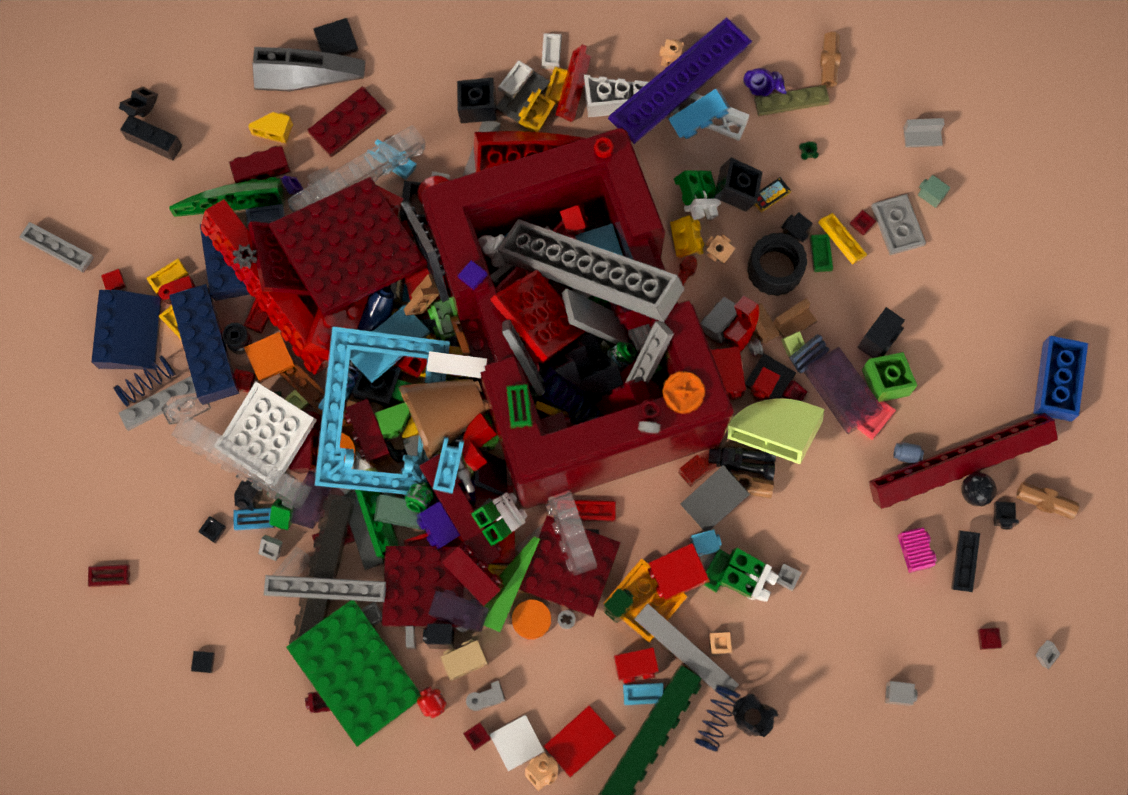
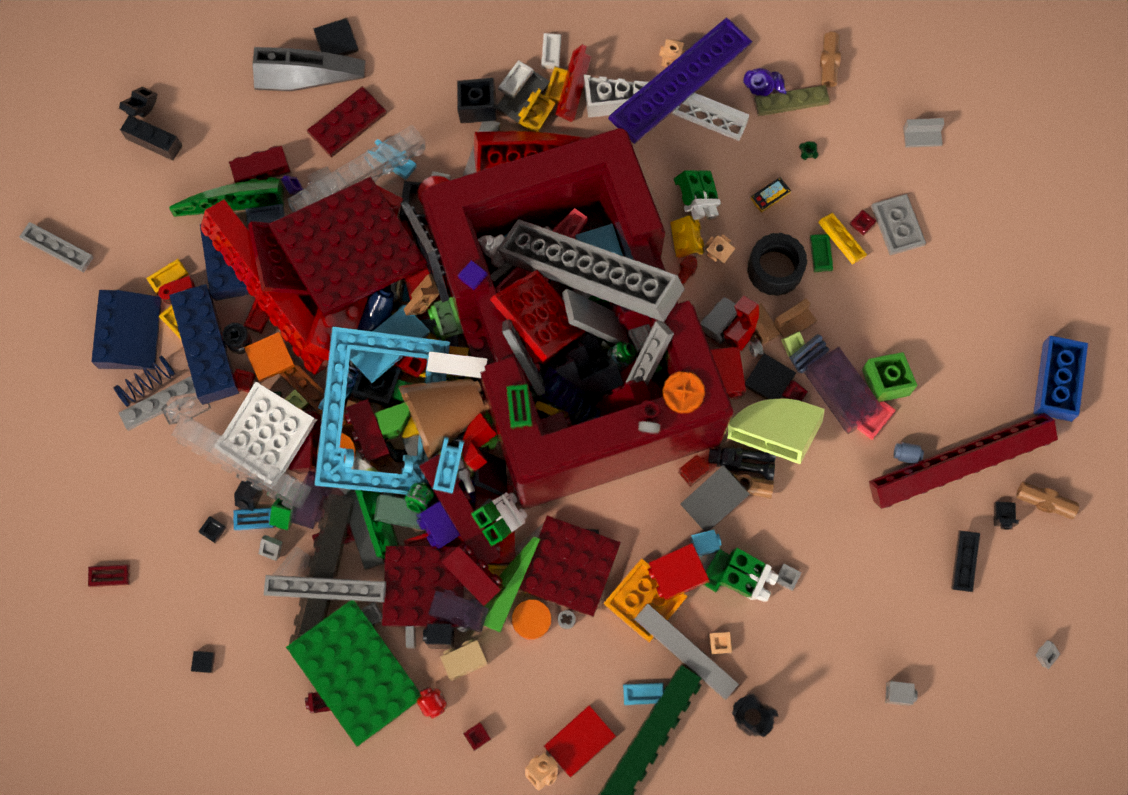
(113, 280): red tile -> none
(248, 260): dark grey gear -> none
(272, 127): yellow slope -> none
(460, 335): dark orange tile -> none
(486, 699): light grey leg -> none
(516, 743): white tile -> none
(572, 533): clear brick -> none
(574, 219): red slope -> none
(596, 510): red tile -> none
(603, 147): red tile -> none
(618, 605): dark green brick -> none
(636, 665): red brick -> none
(700, 114): dark azure brick -> none
(719, 689): dark blue piece -> none
(738, 184): black brick -> none
(765, 384): red brick -> none
(797, 227): black brick -> none
(882, 334): black brick -> none
(917, 549): dark pink brick -> none
(933, 190): sand green brick -> none
(978, 489): black piece -> none
(989, 638): dark red plate -> none

